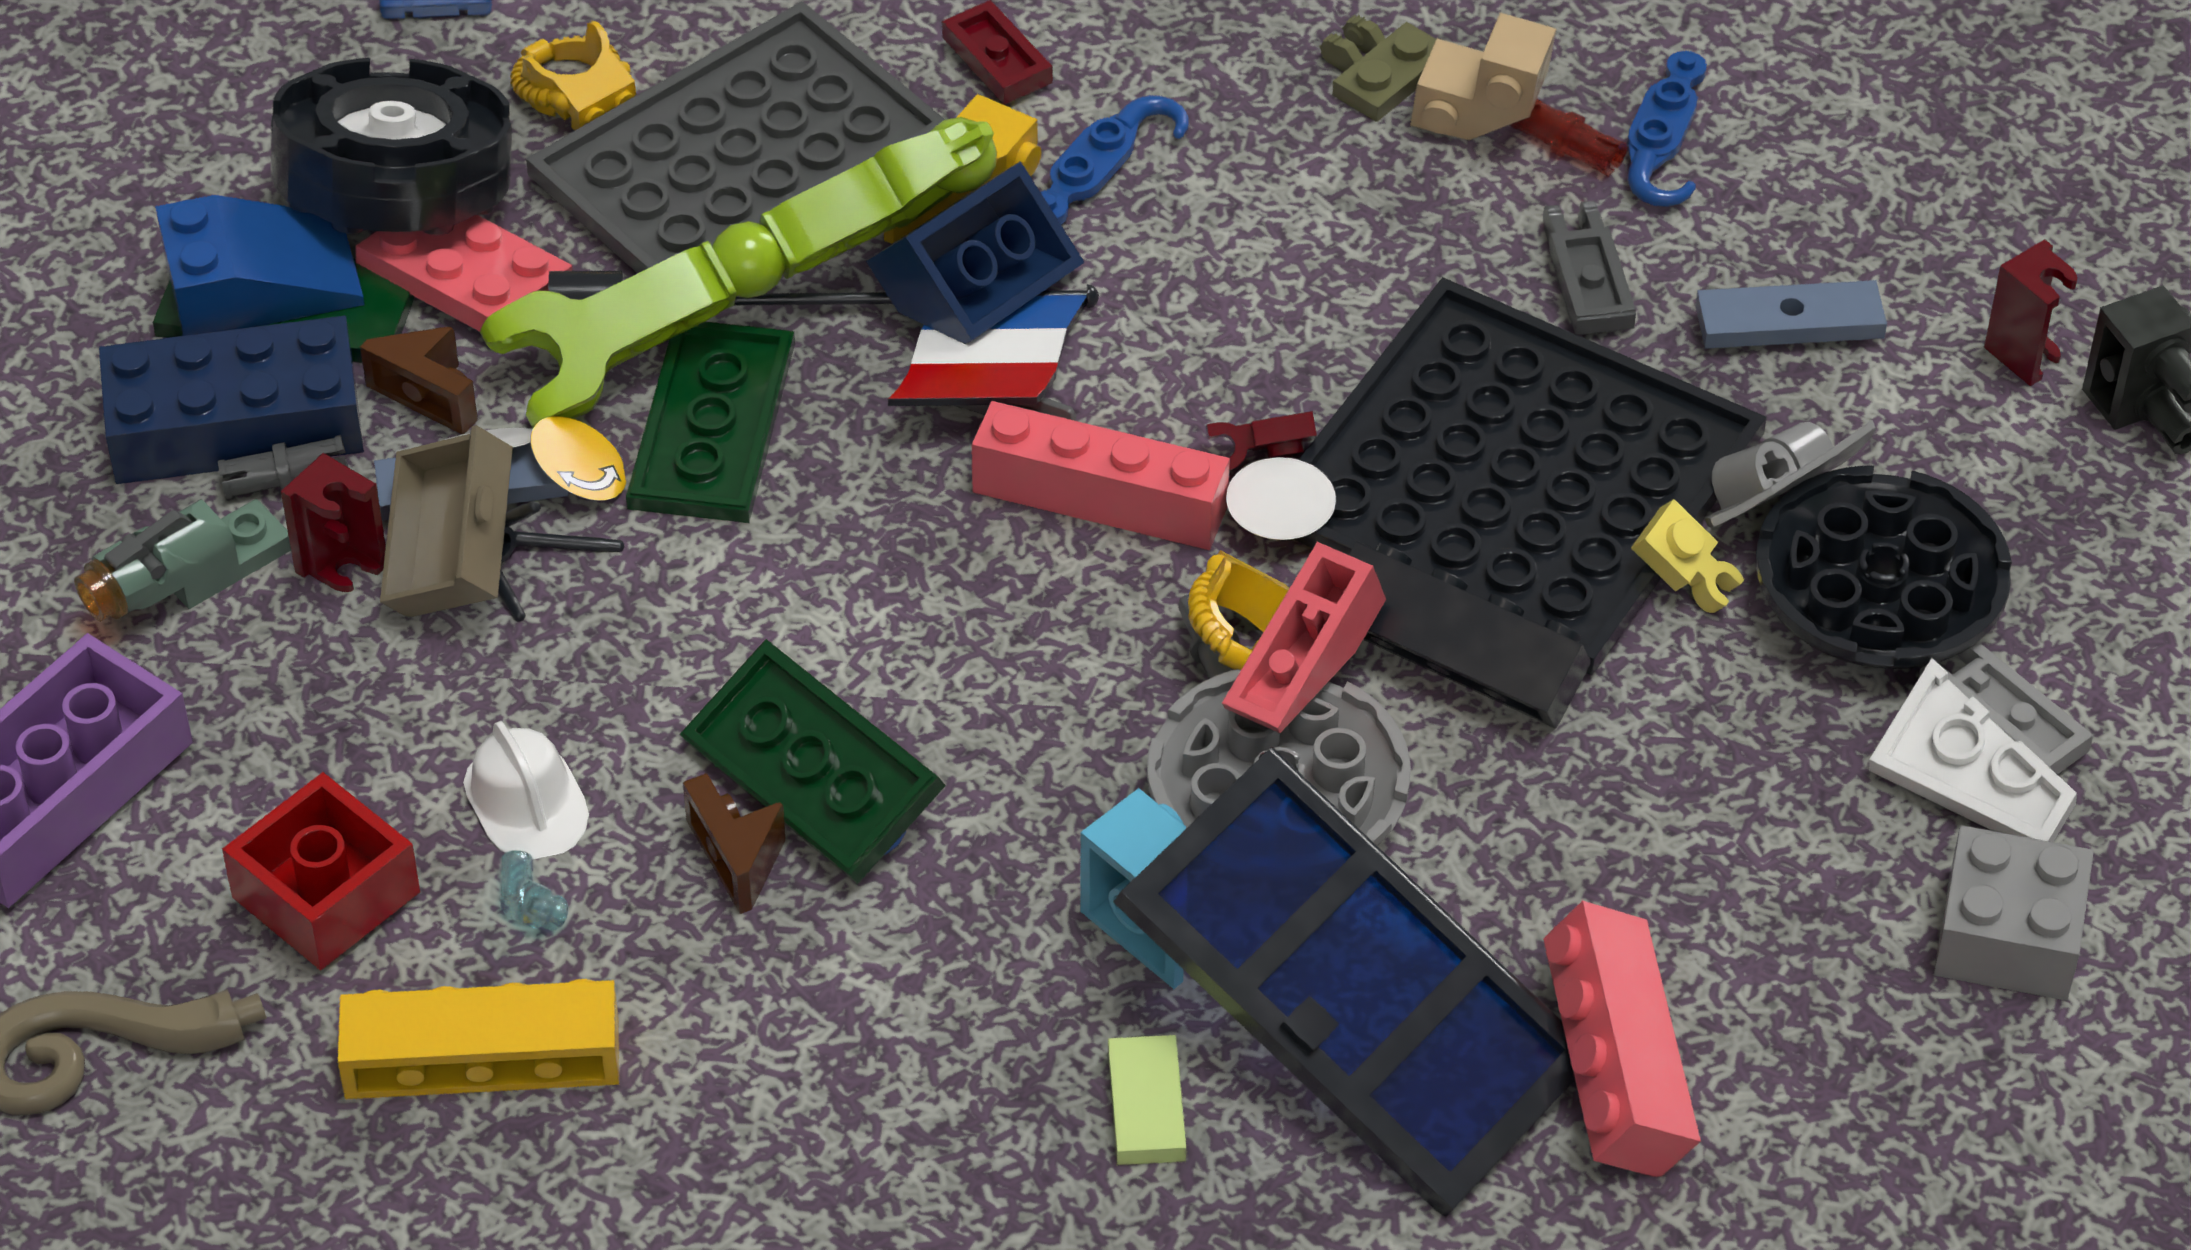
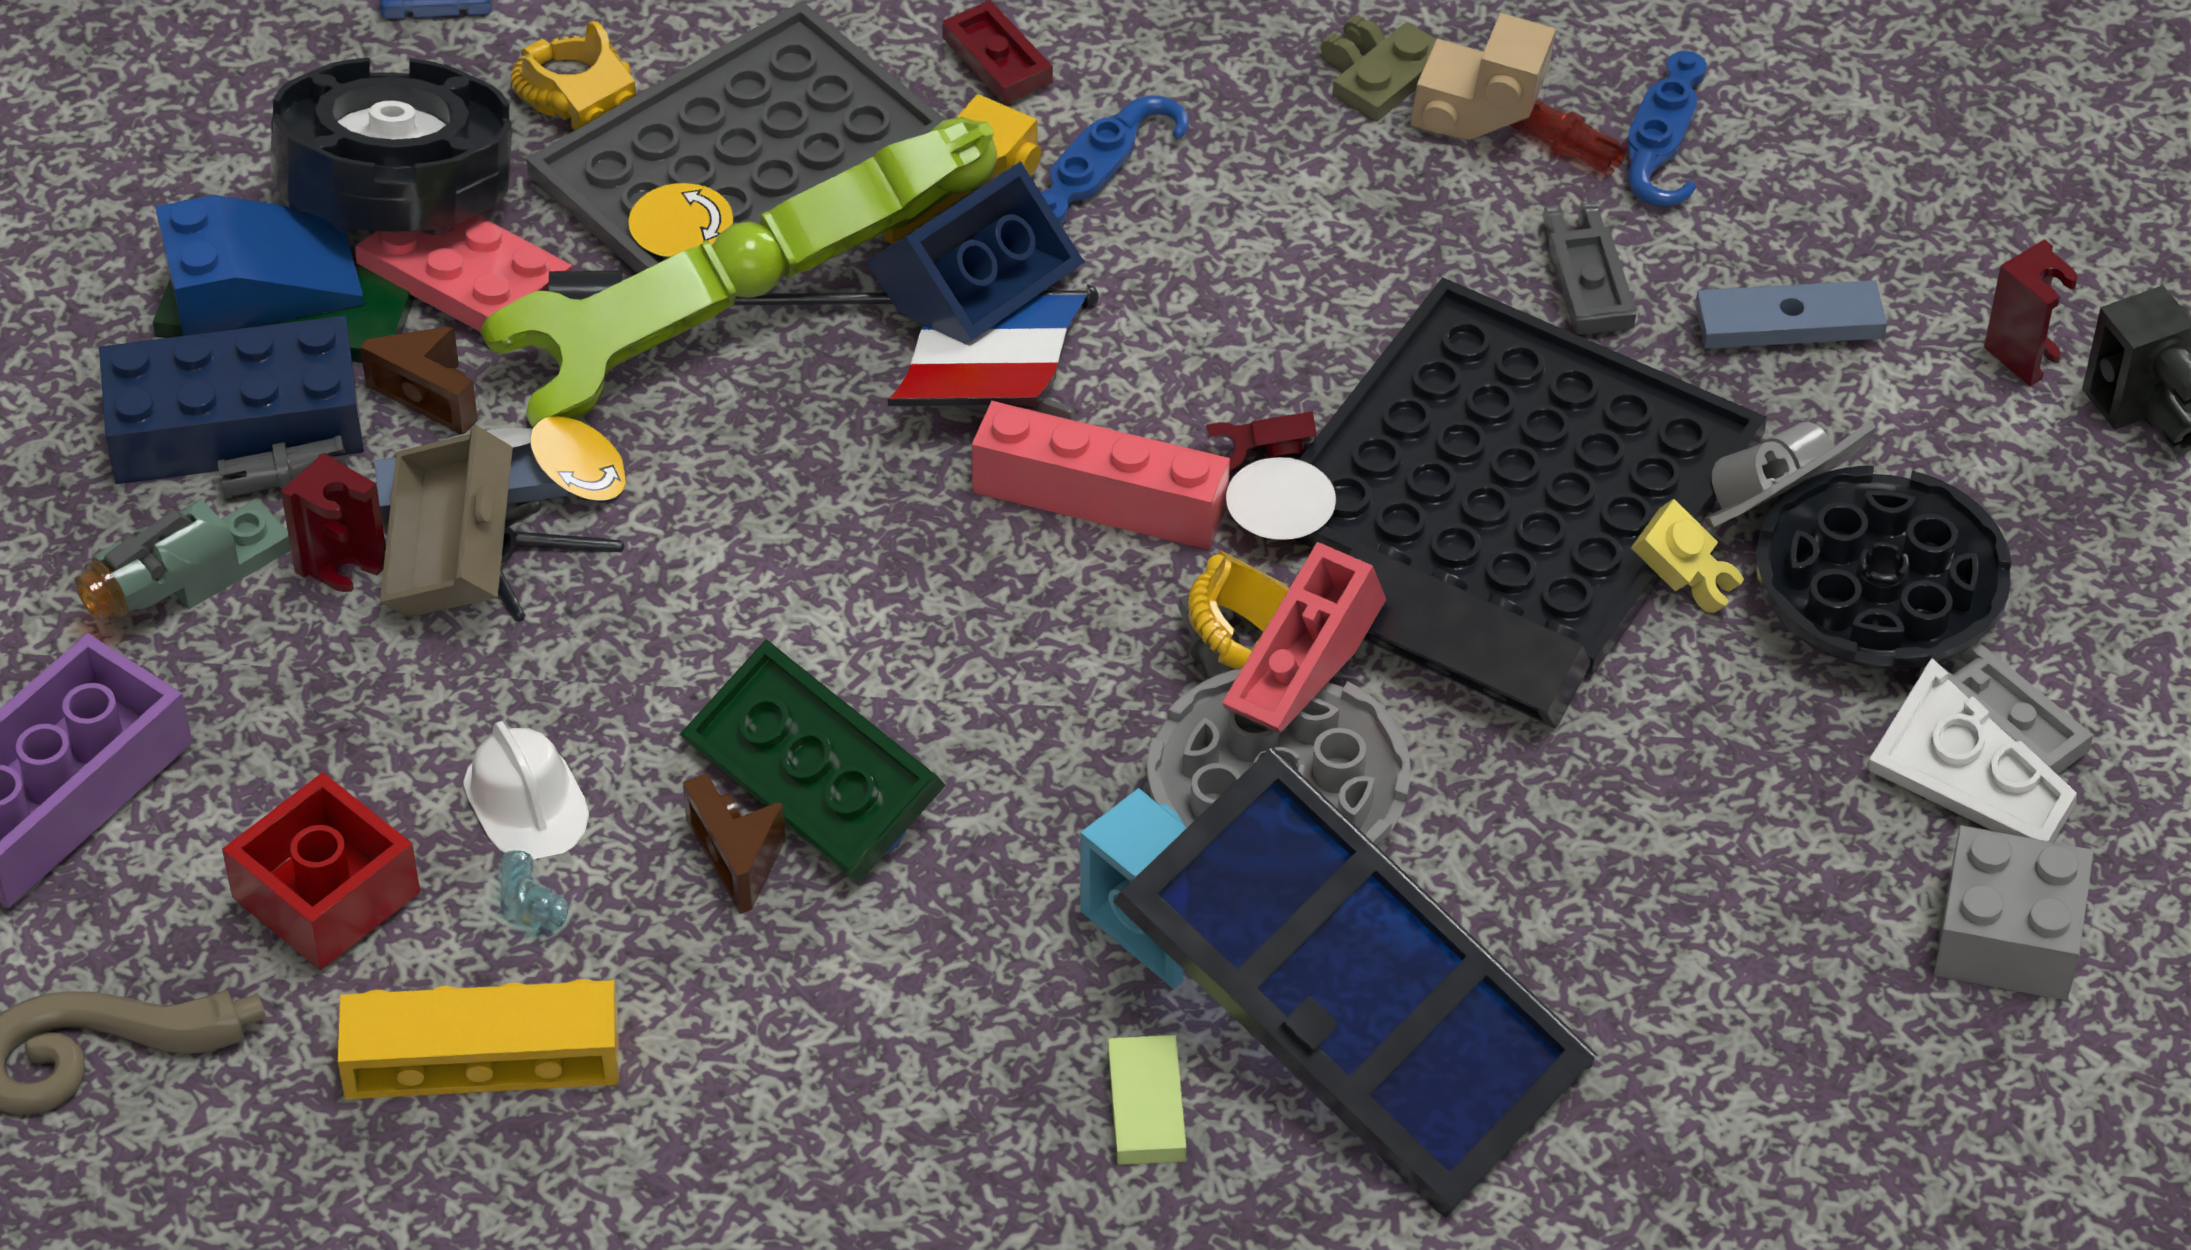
(678, 218): none -> yellow sticker
(711, 422): dark green tile -> none
(1621, 1040): coral brick -> none

